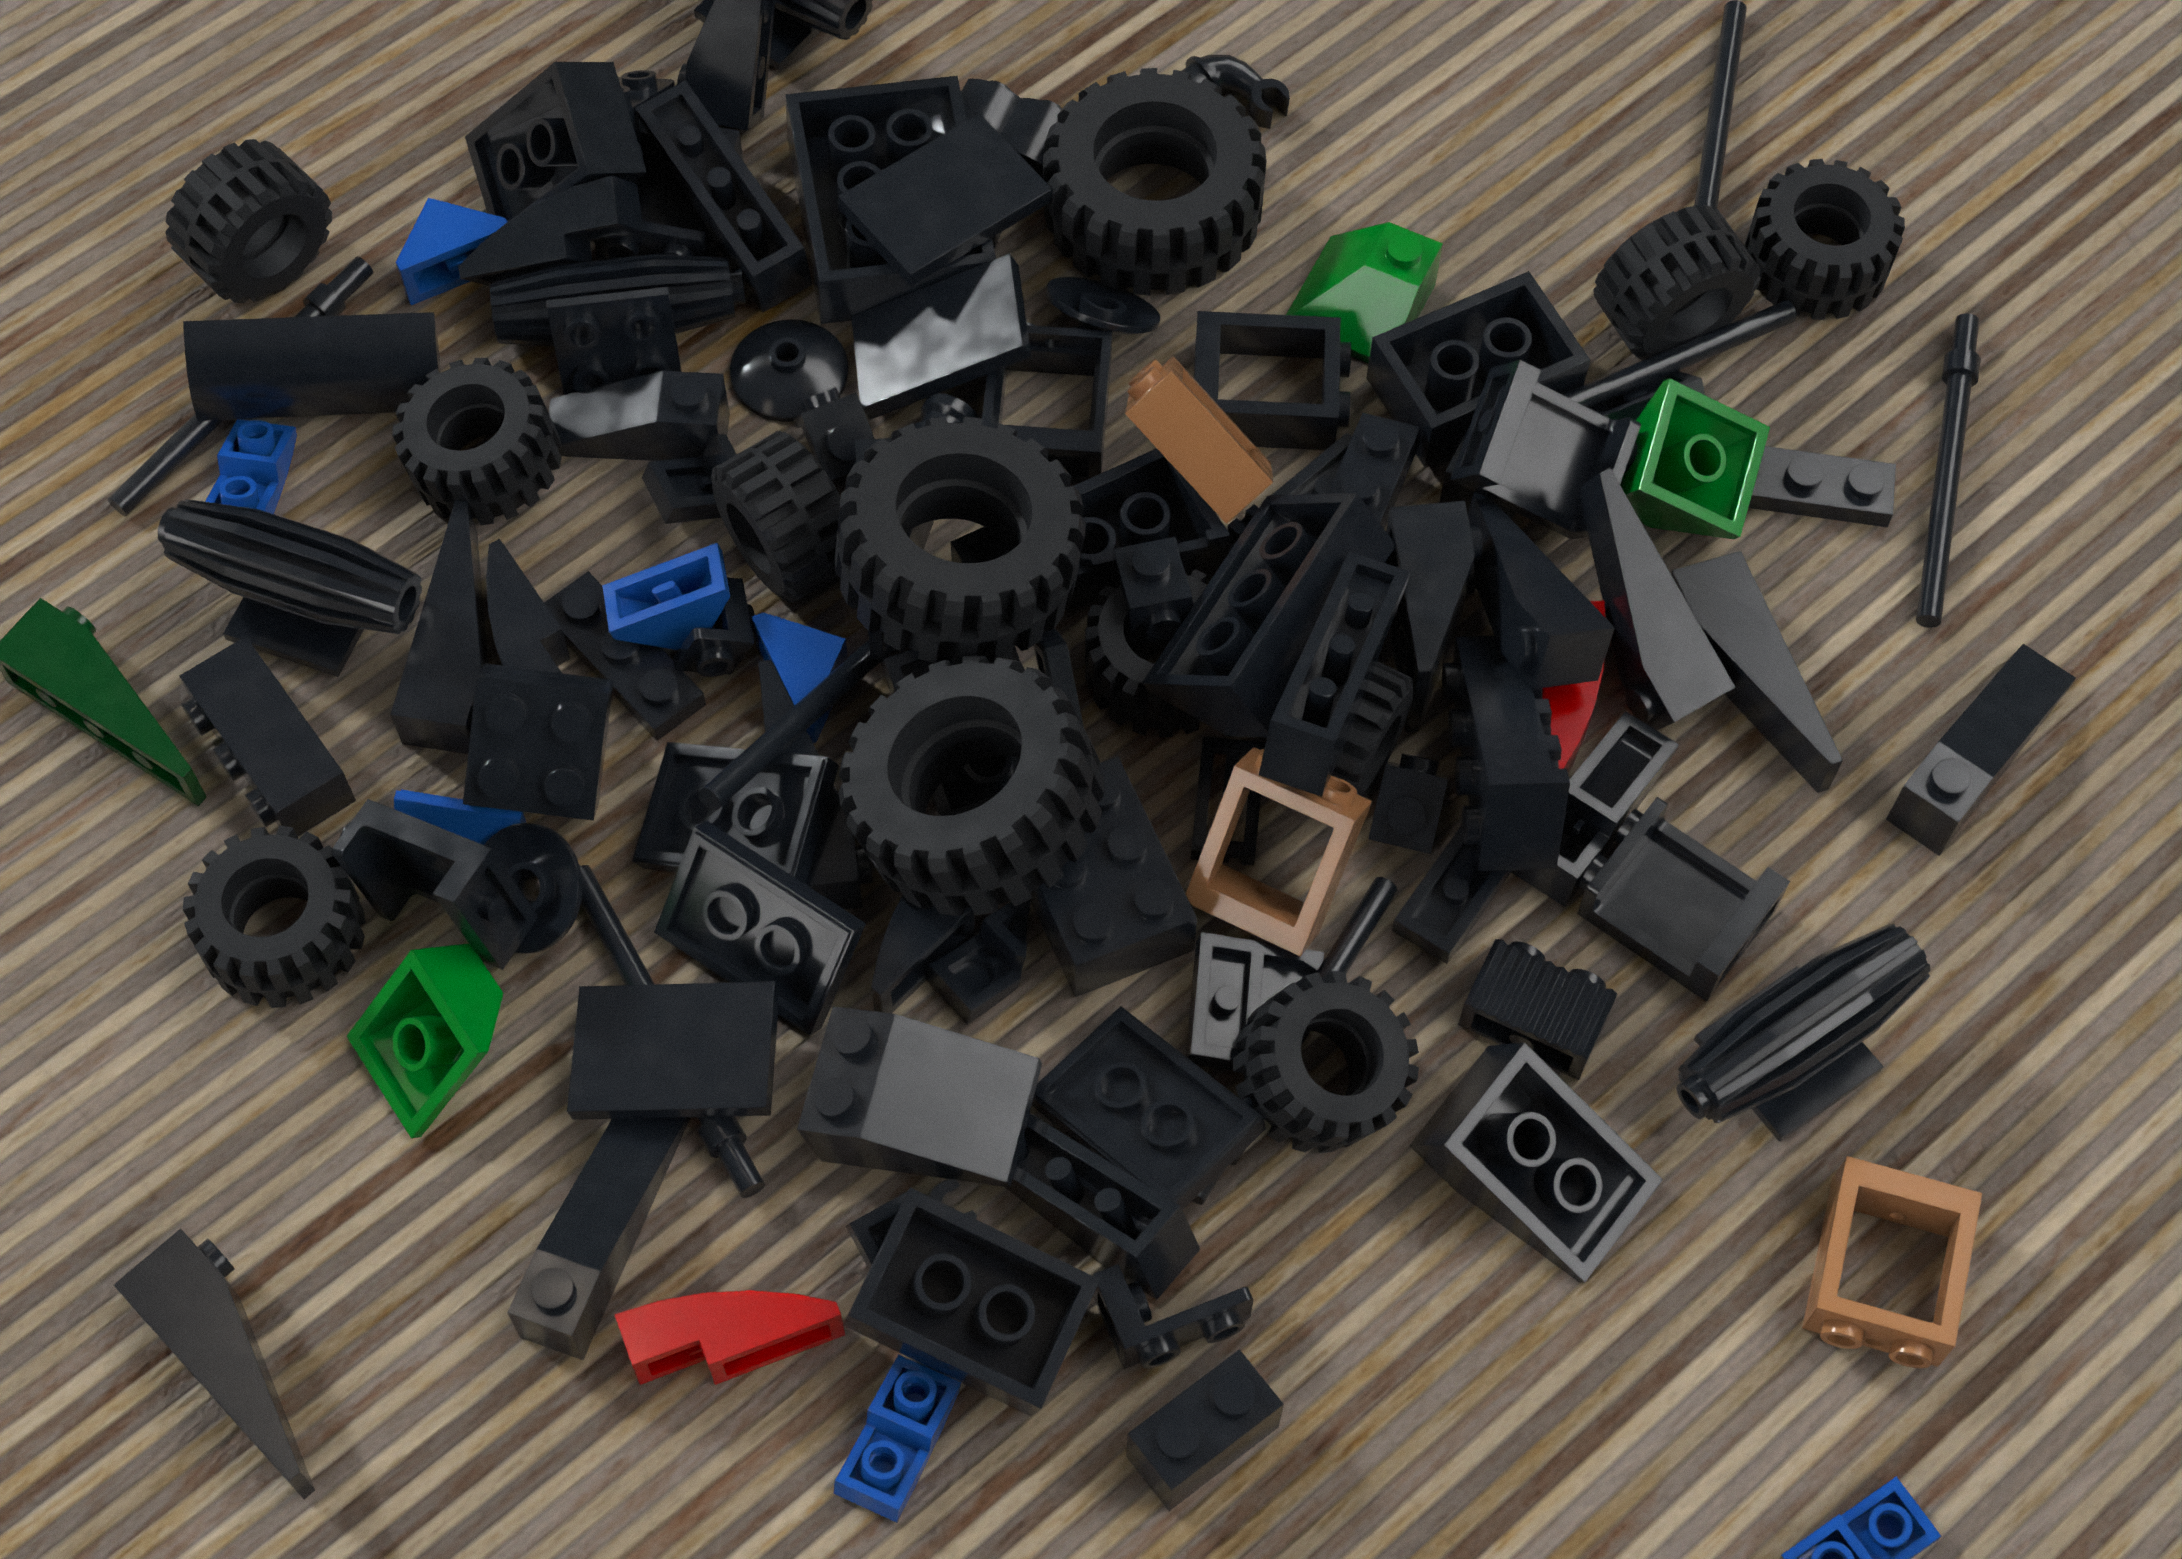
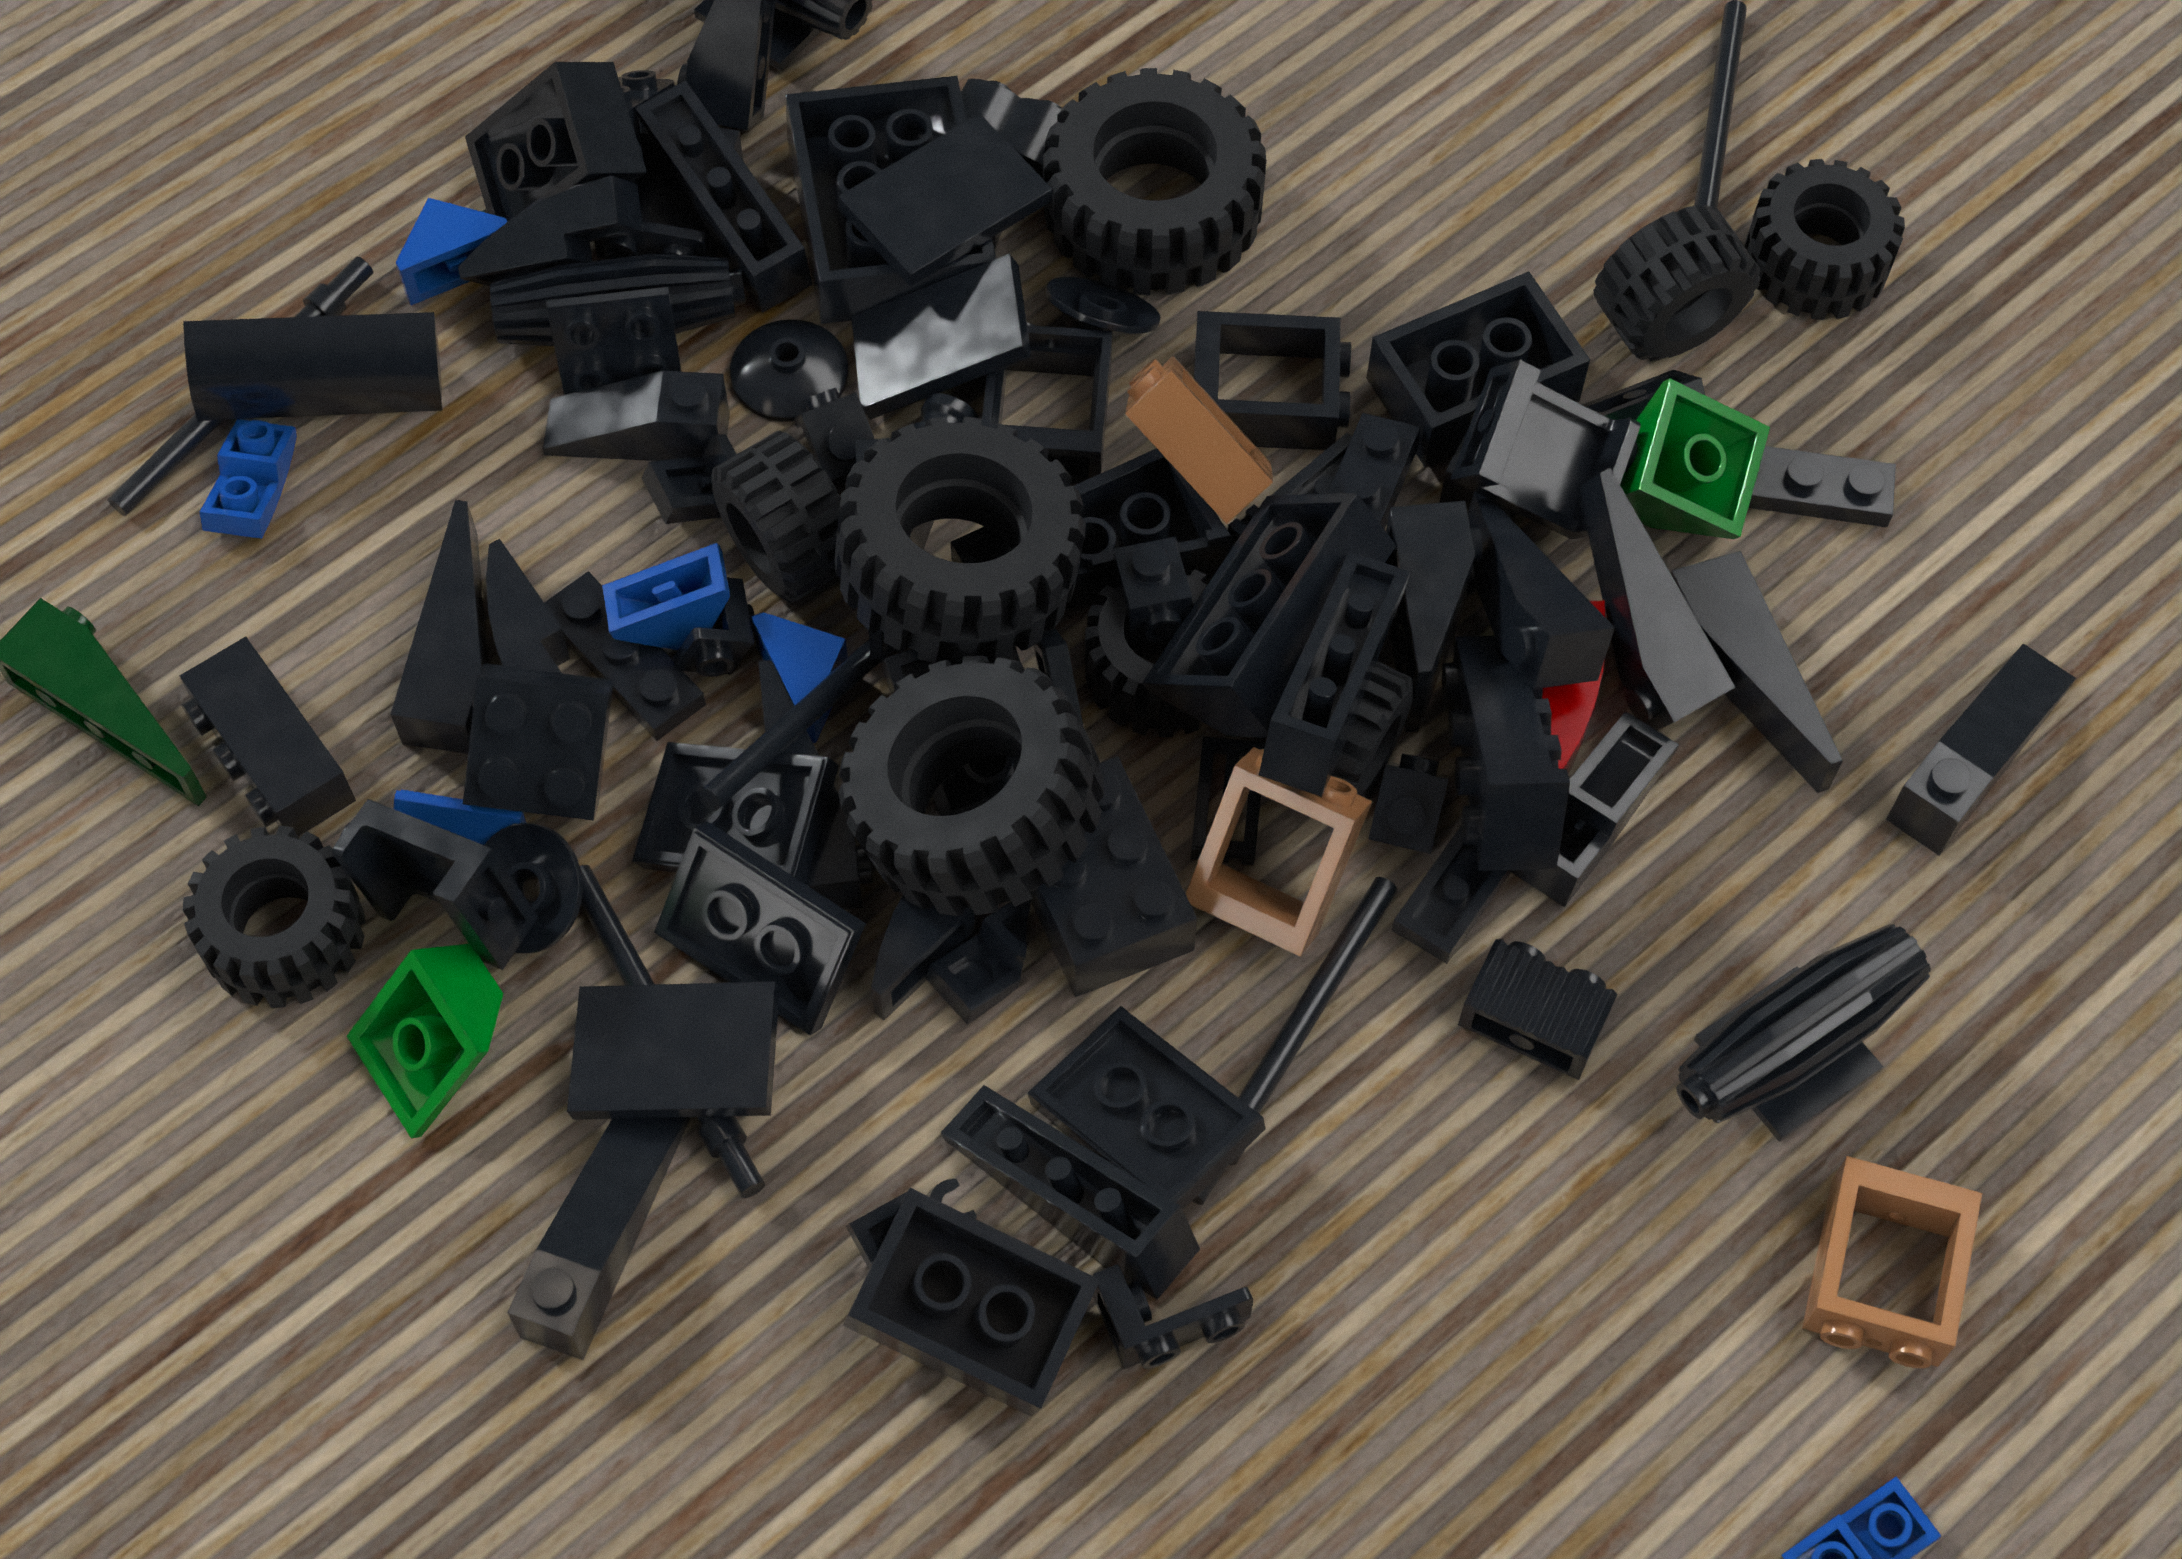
(204, 1323): black slope -> none
(248, 221): black tyre -> none
(299, 584): black plate -> none
(465, 405): black tyre -> none
(726, 1329): red slope -> none
(897, 1438): blue slope -> none
(917, 1099): black slope -> none
(1204, 1430): black brick -> none
(1228, 984): wing -> none
(1240, 77): black piece -> none
(1362, 1030): black tyre -> none
(1371, 282): green slope -> none
(1537, 1159): black slope -> none
(1677, 901): black panel -> none
(1683, 355): black bar -> none
(1959, 374): black bar -> none

